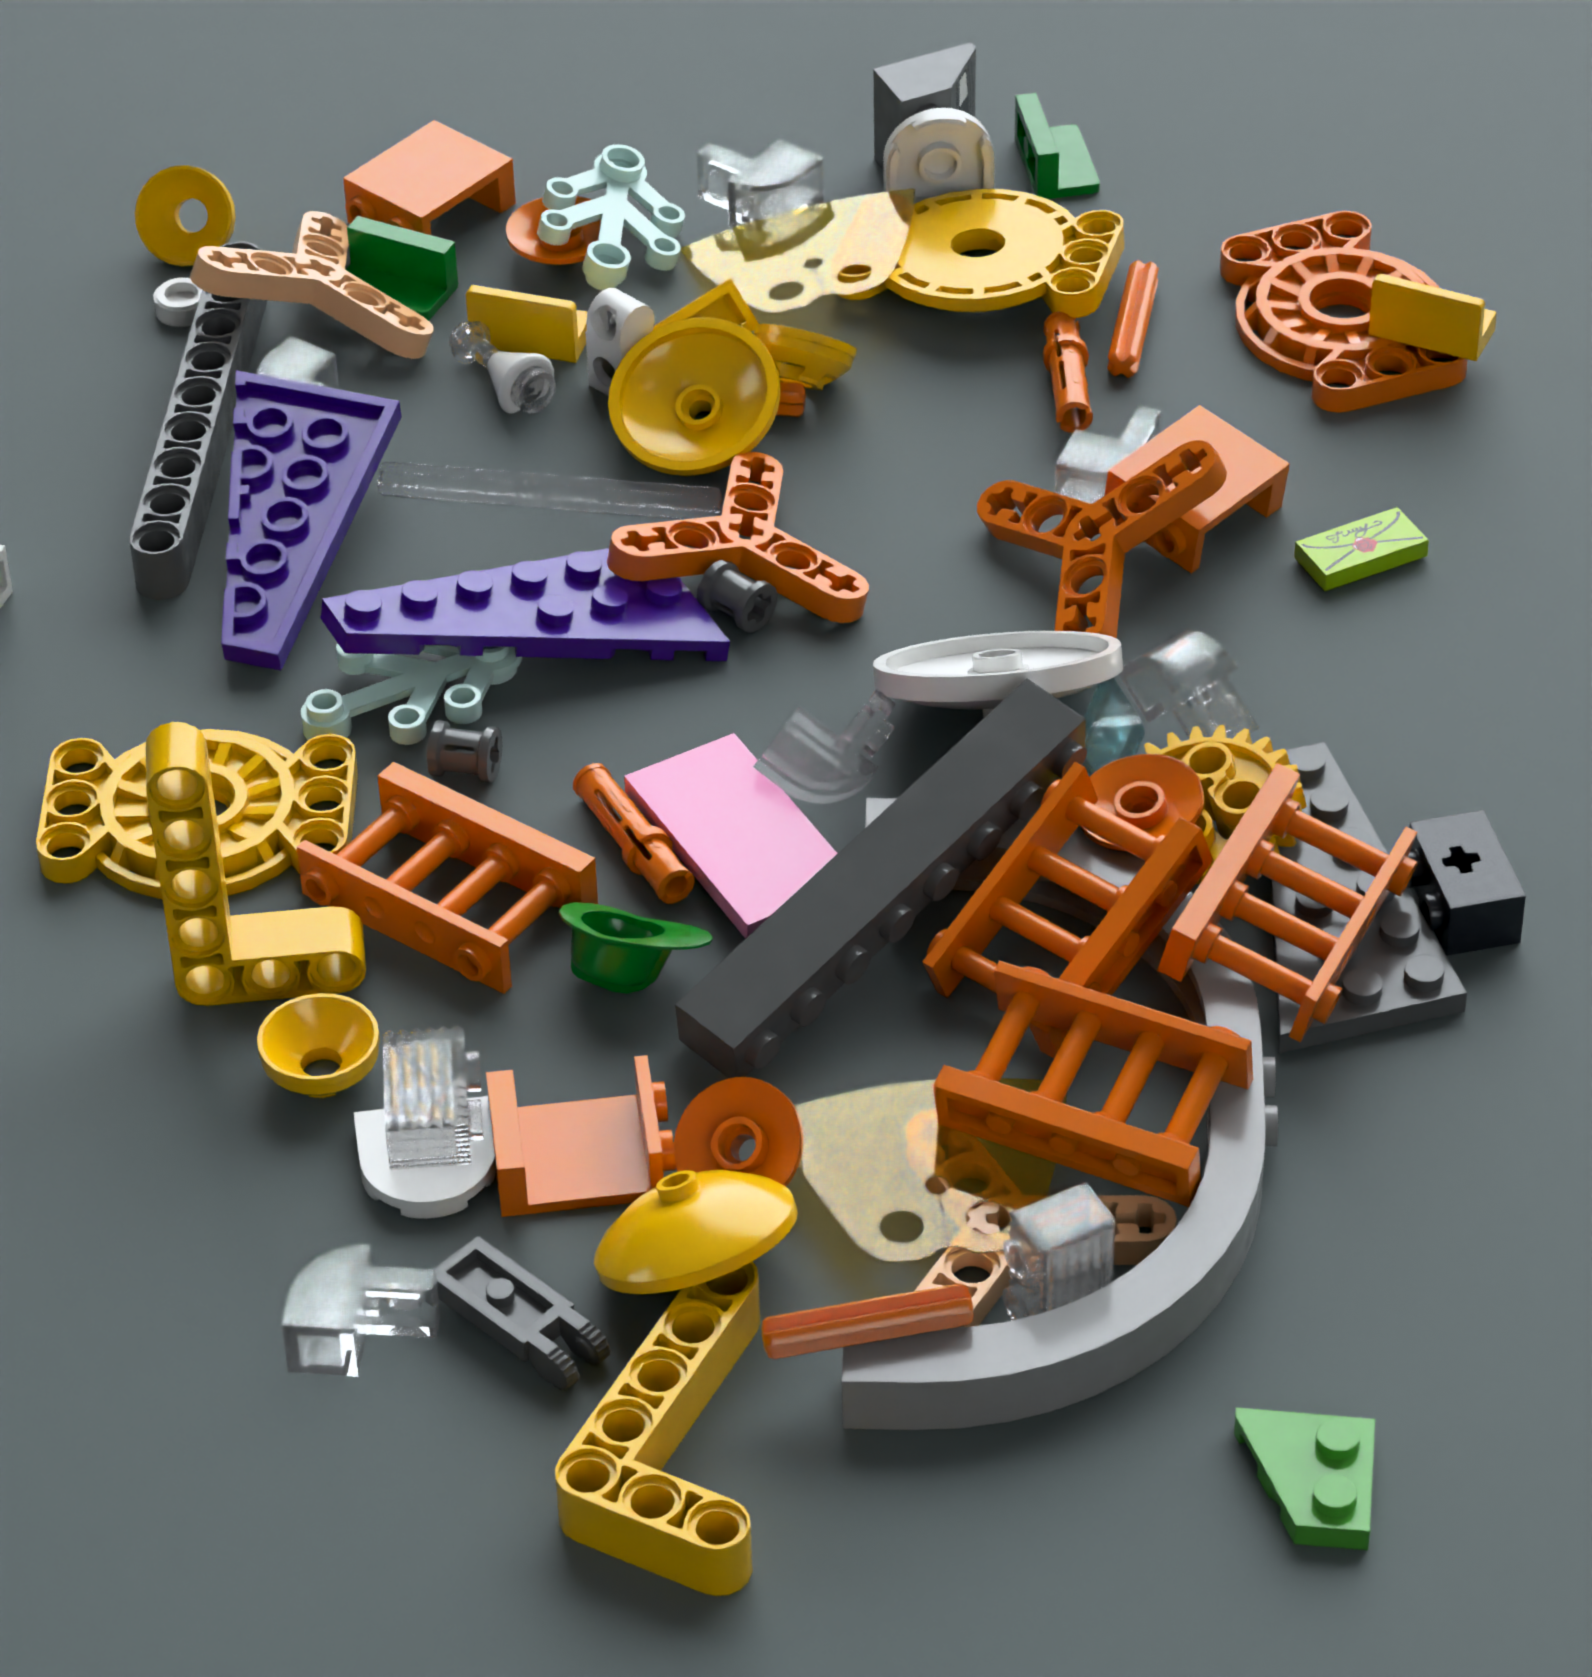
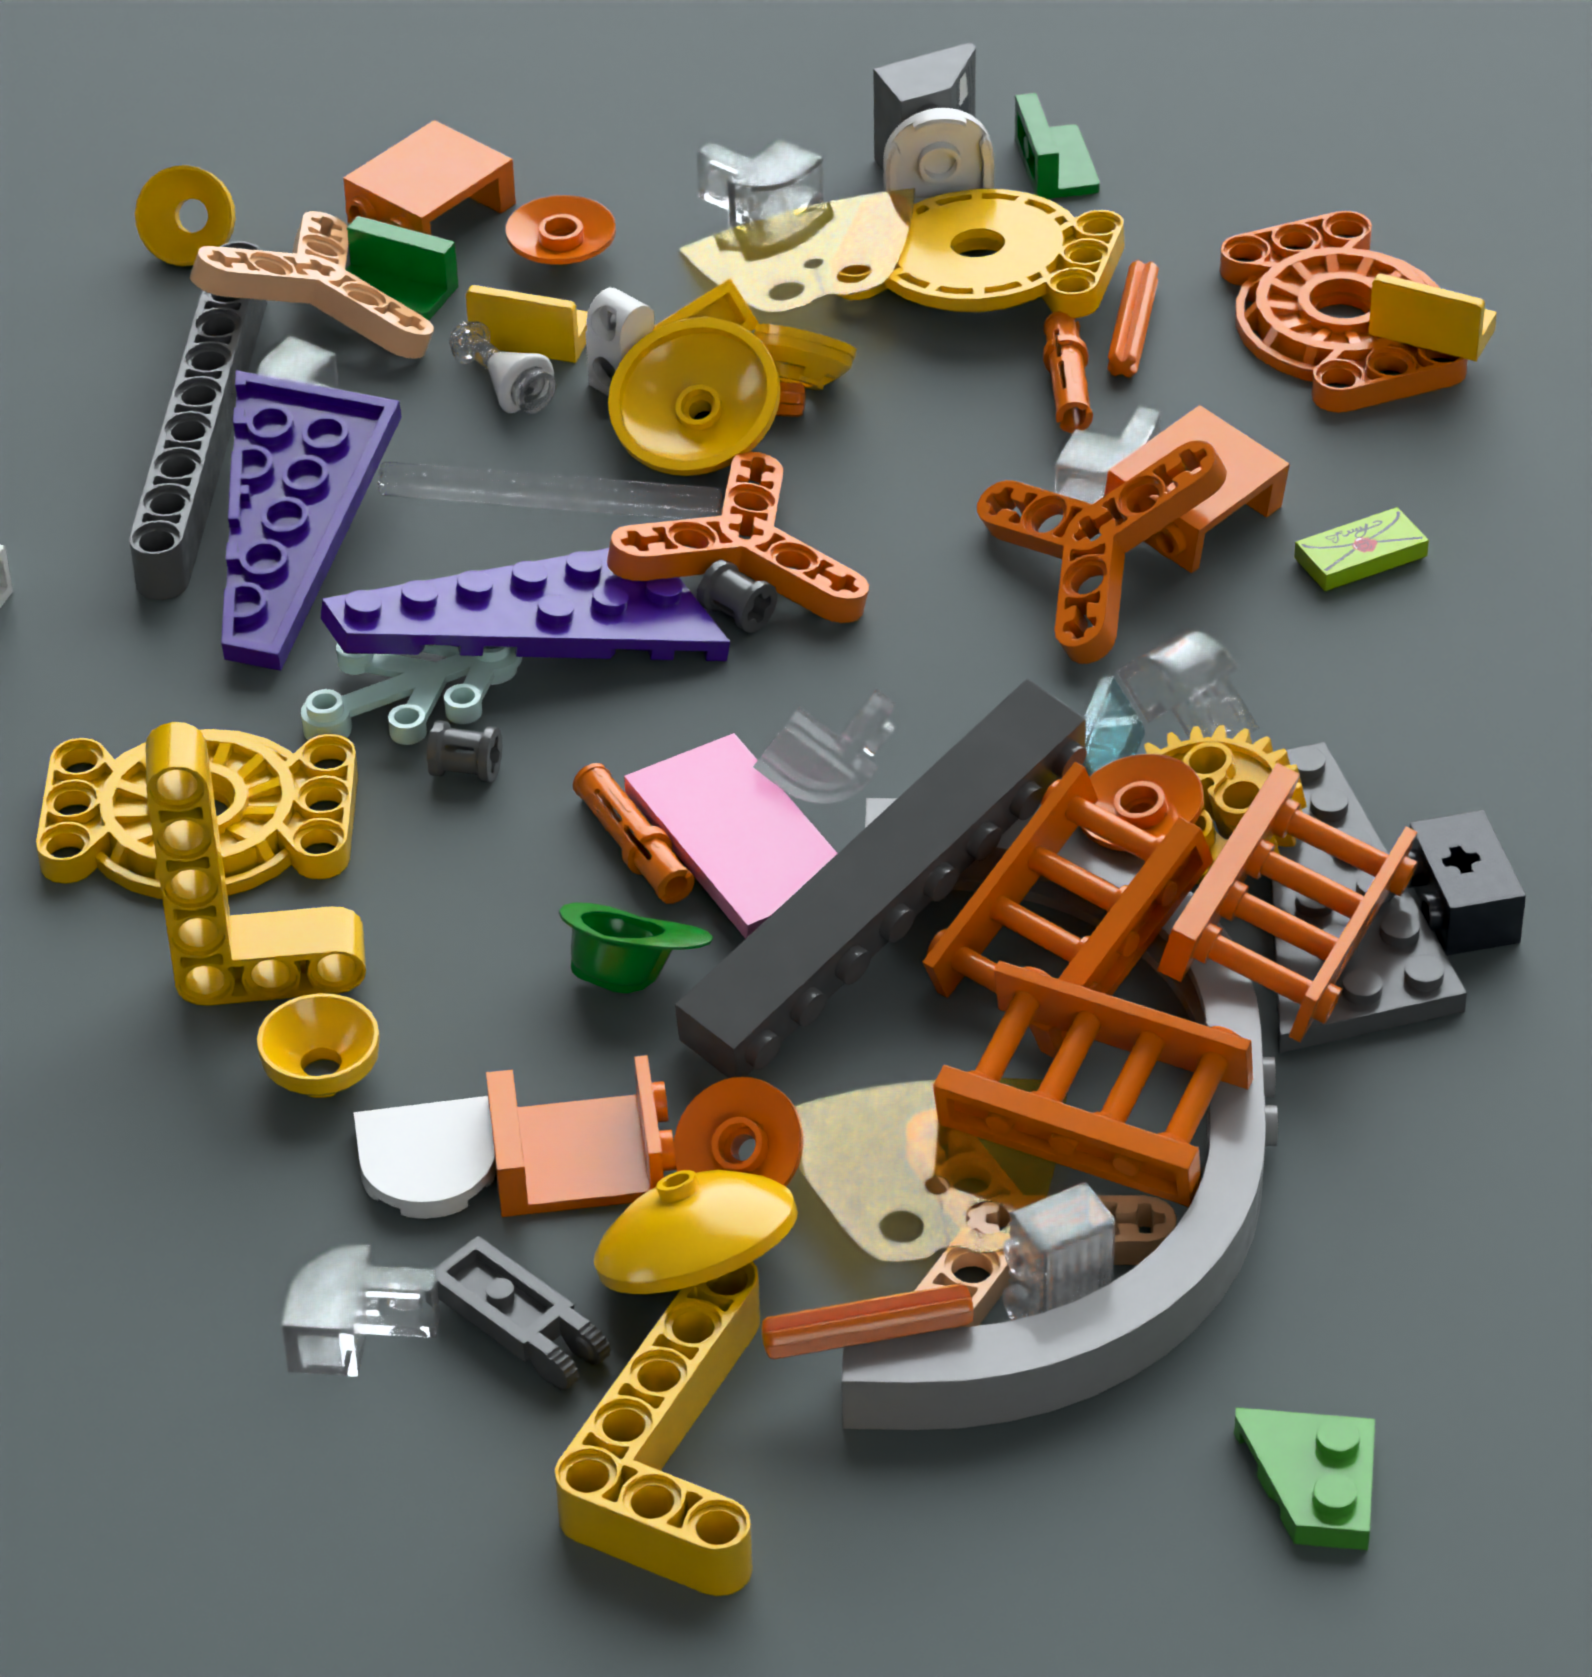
(176, 302): white tile -> none
(428, 1098): clear brick -> none
(456, 829): orange fence -> none
(620, 173): light aqua plant -> none
(988, 667): white dish -> none

